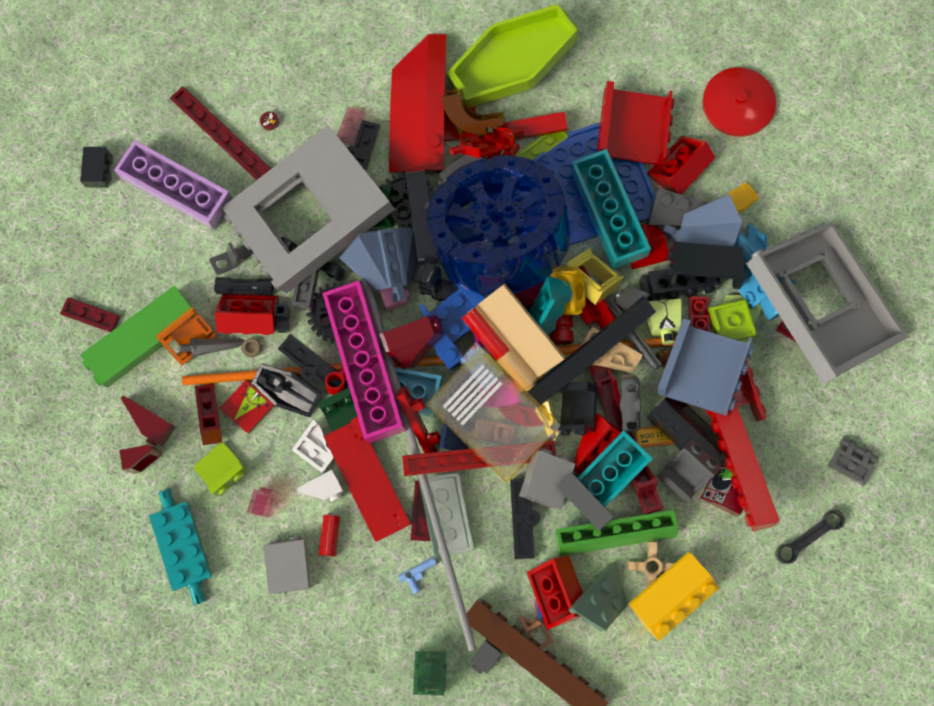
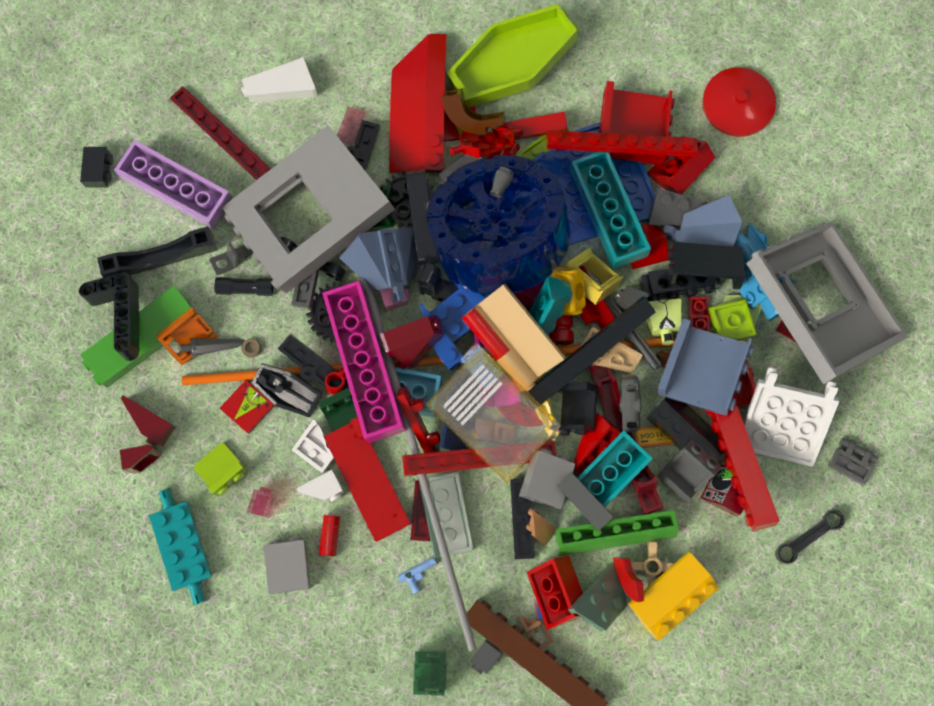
(89, 315): dark red tile -> none
(125, 294): none -> black beam
(188, 246): none -> black arch
(208, 414): dark red slope -> none
(246, 314): red slope -> none
(269, 120): tile -> none
(280, 83): none -> white slope
(282, 316): black piece -> none
(502, 180): none -> dark grey cone
(540, 528): none -> medium nougat slope
(621, 143): none -> red plate
(629, 581): none -> red tile
(743, 197): yellow piece -> none
(789, 420): none -> white plate

